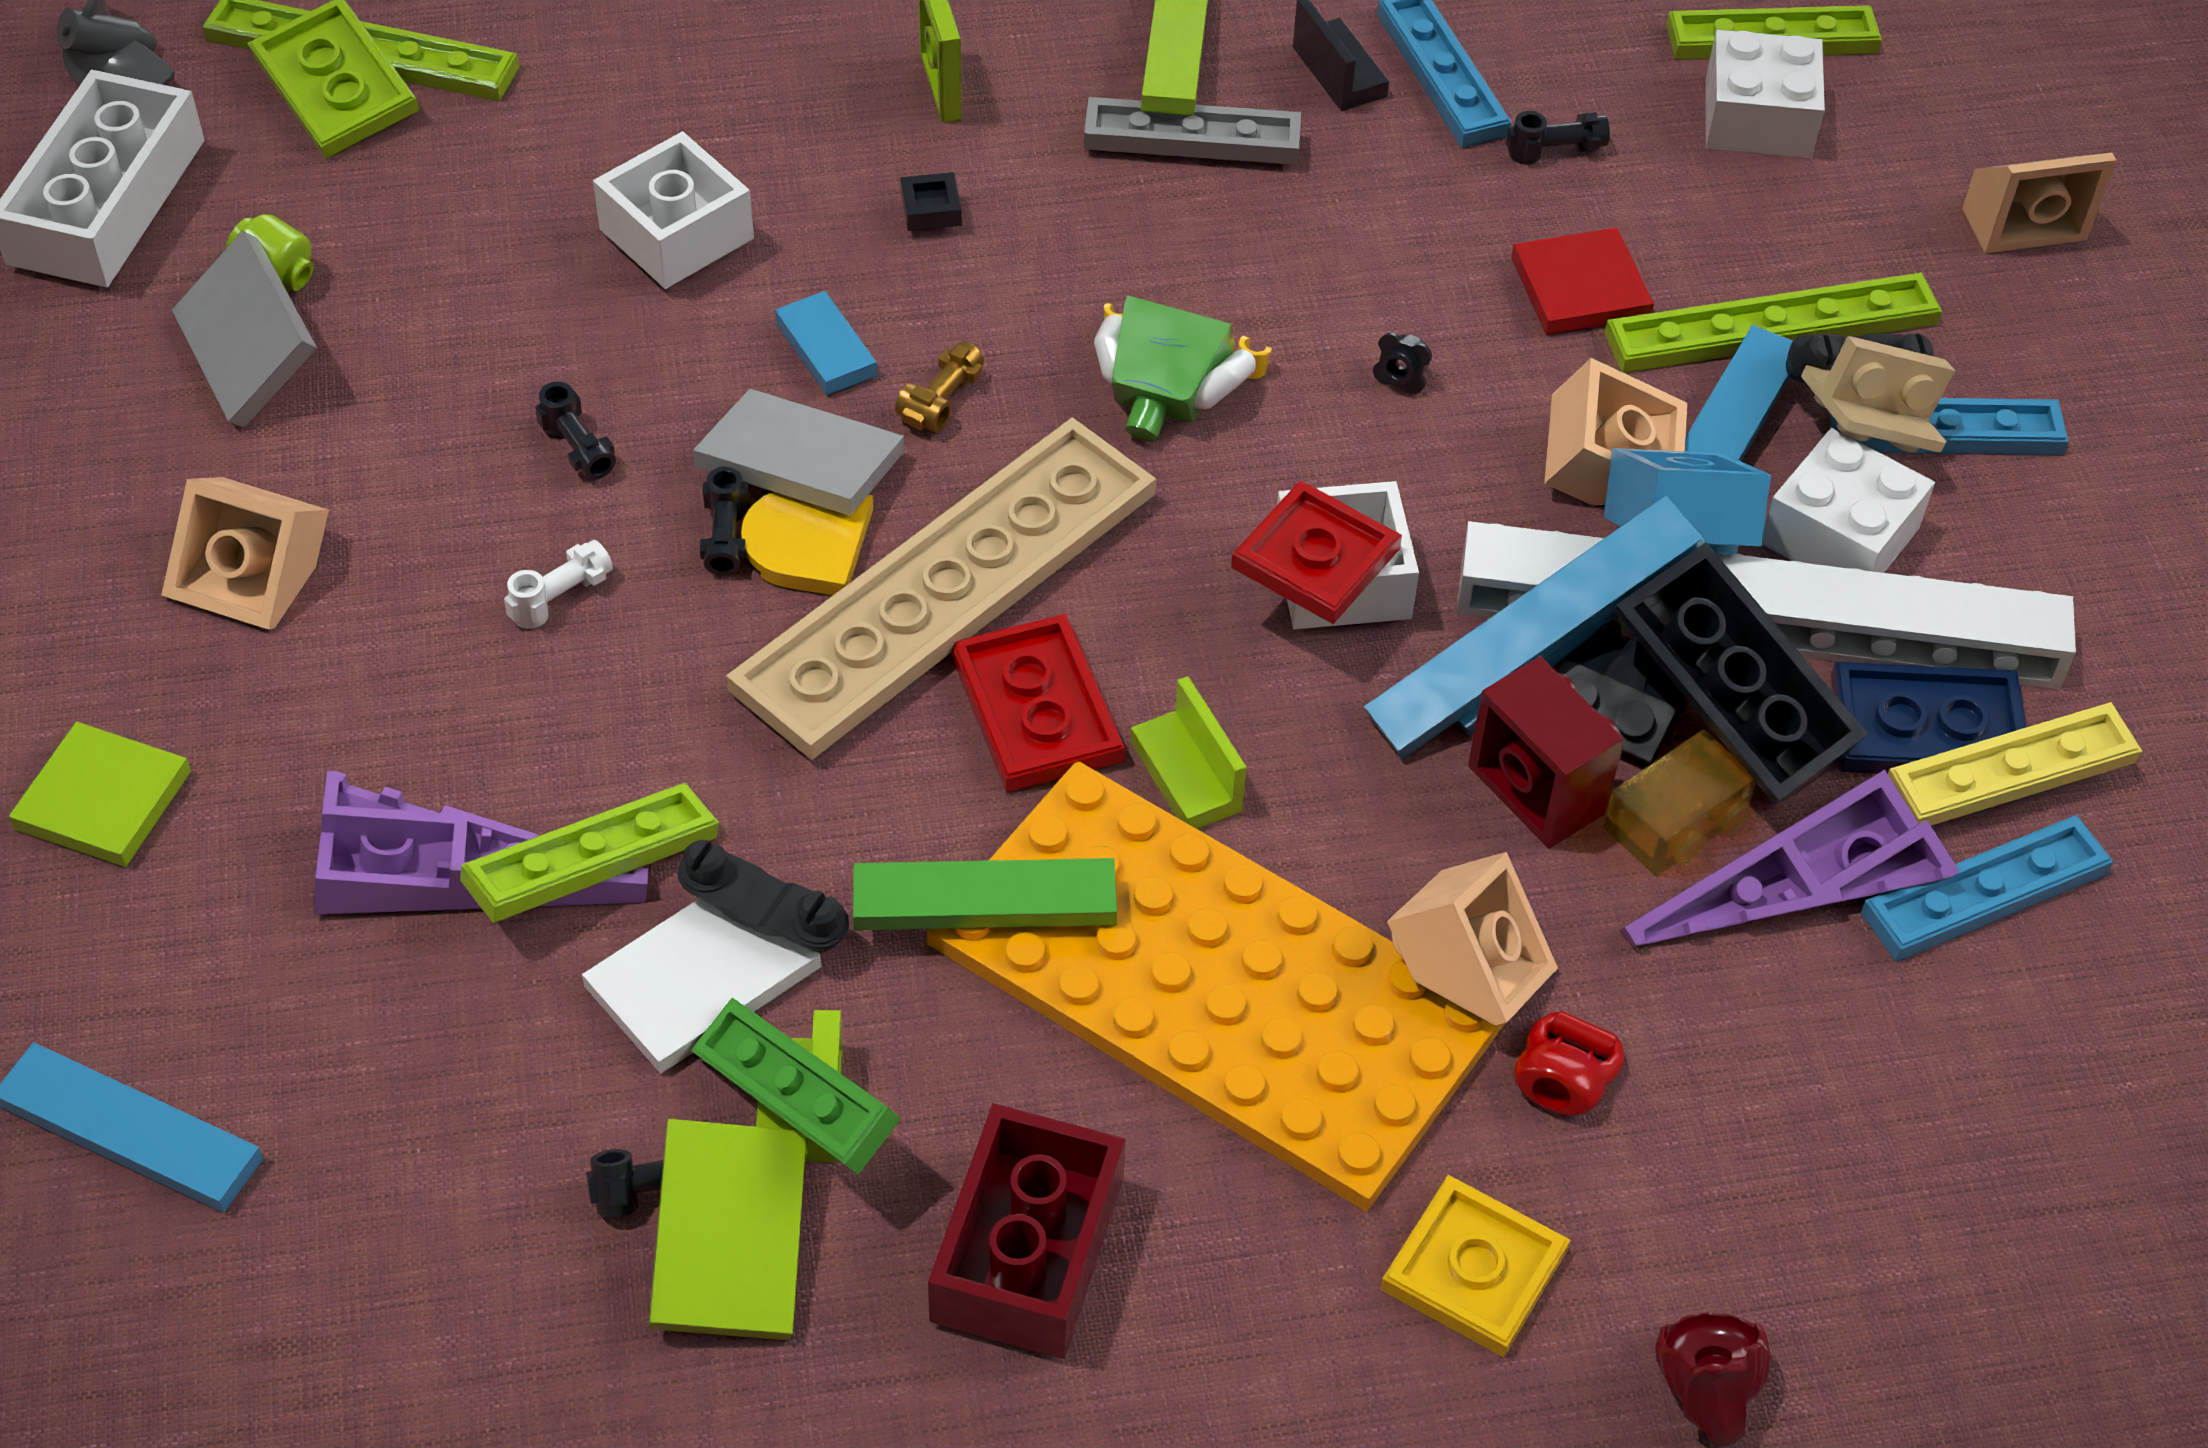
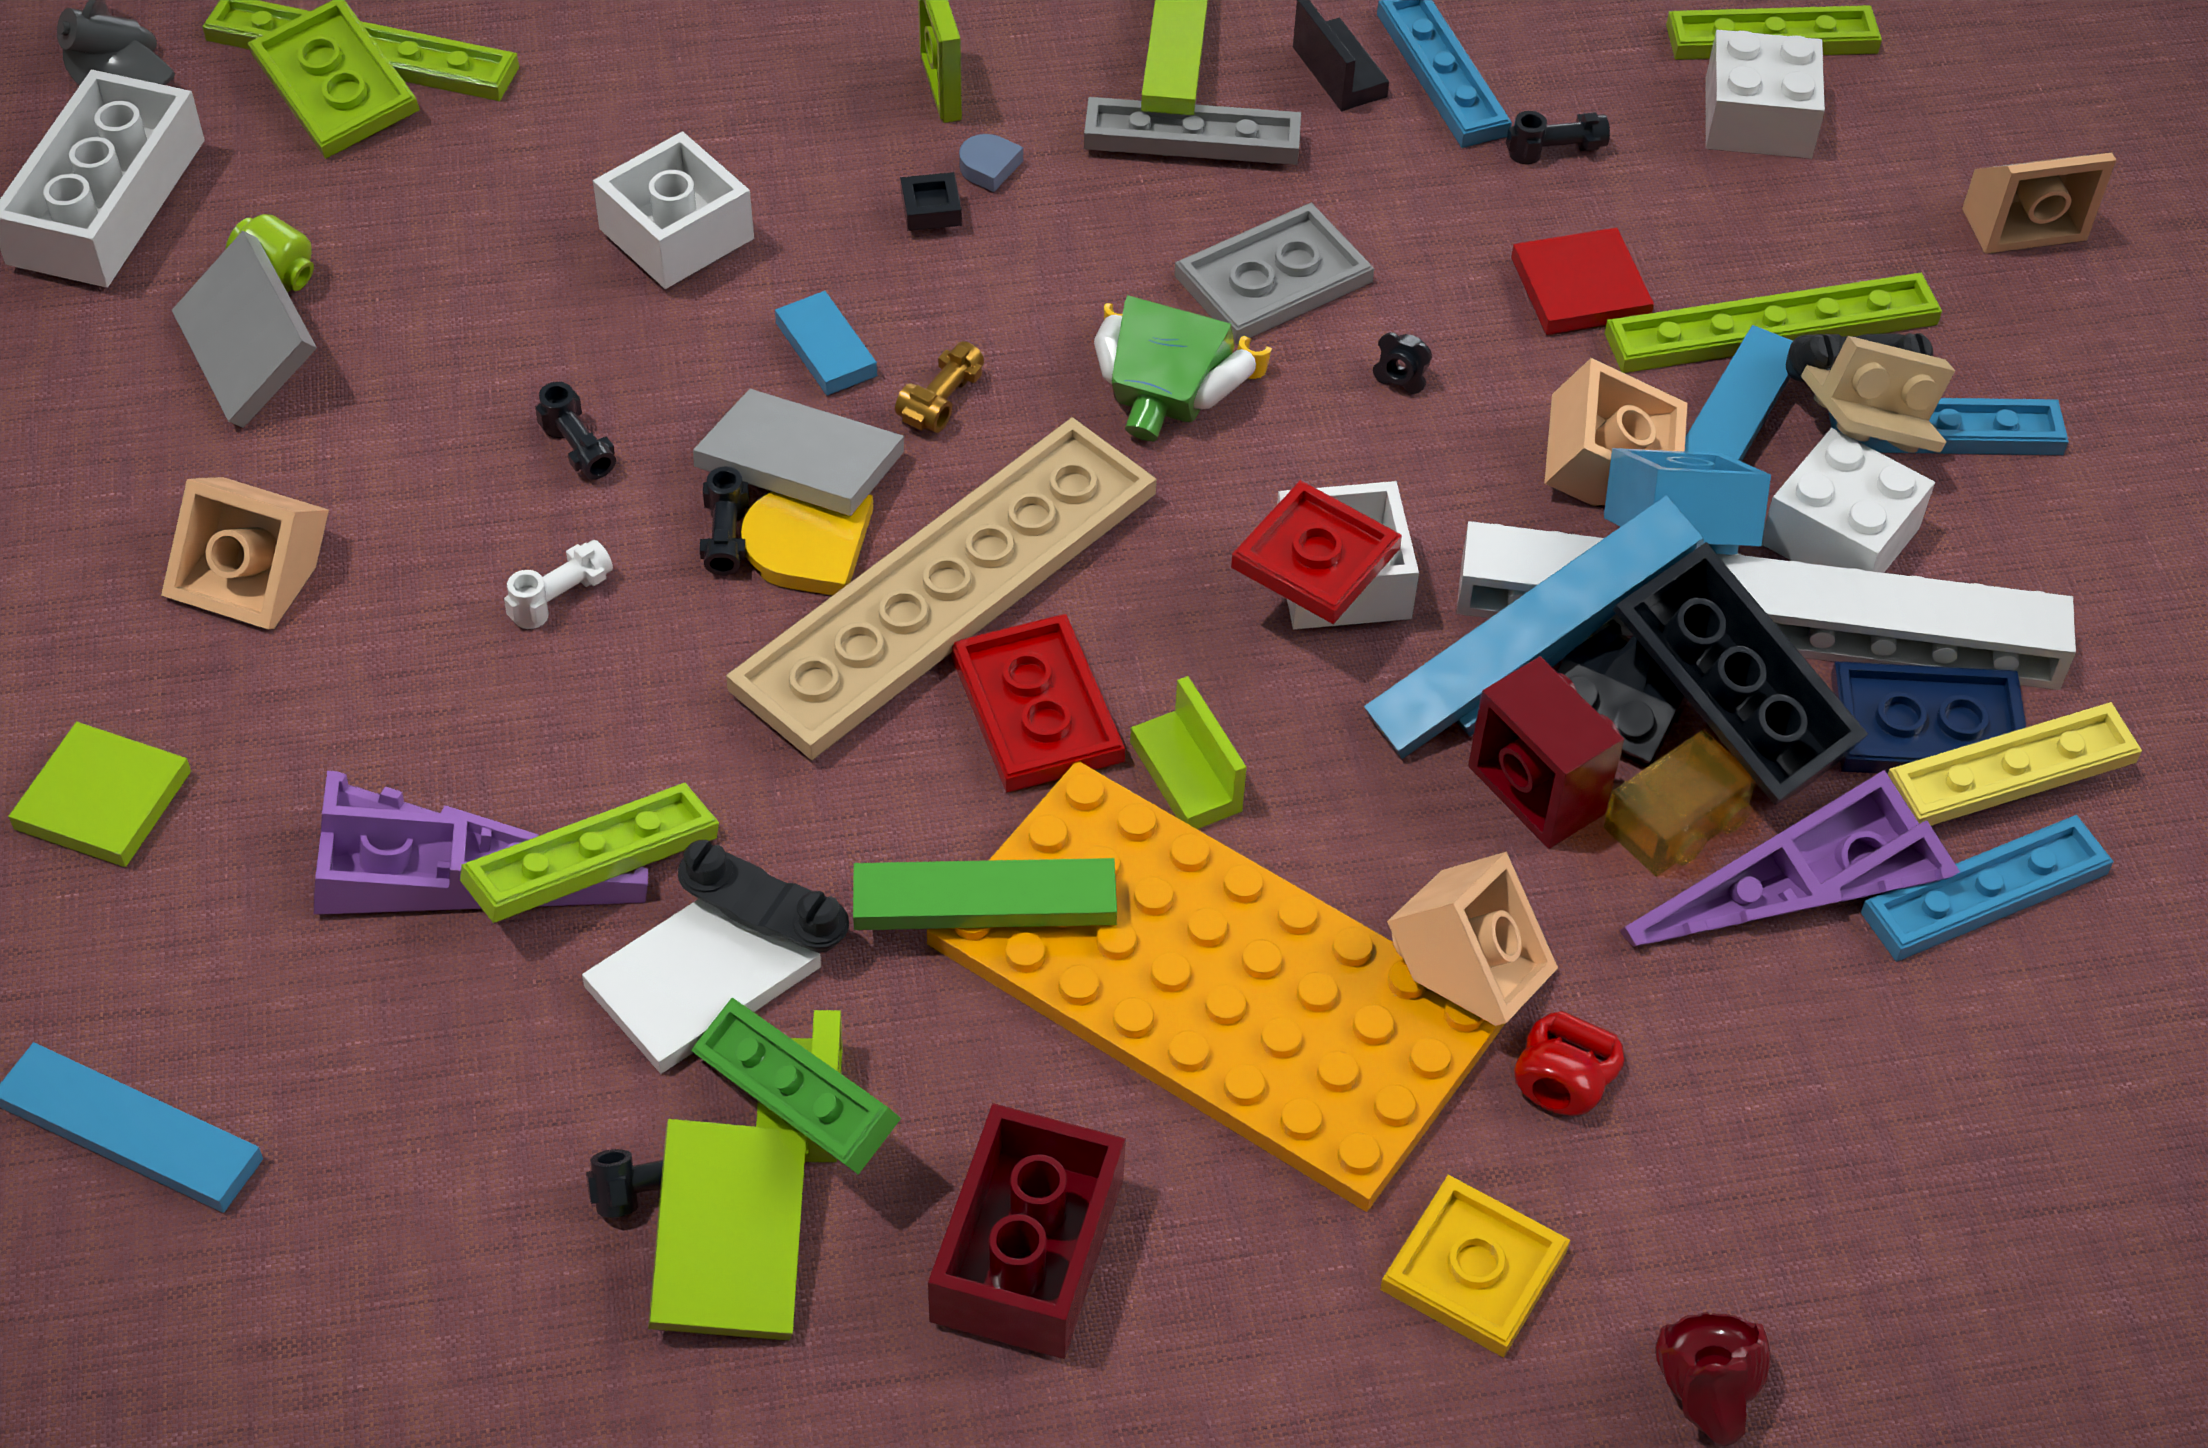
(989, 160): none -> sand blue tile
(1274, 272): none -> light grey tile

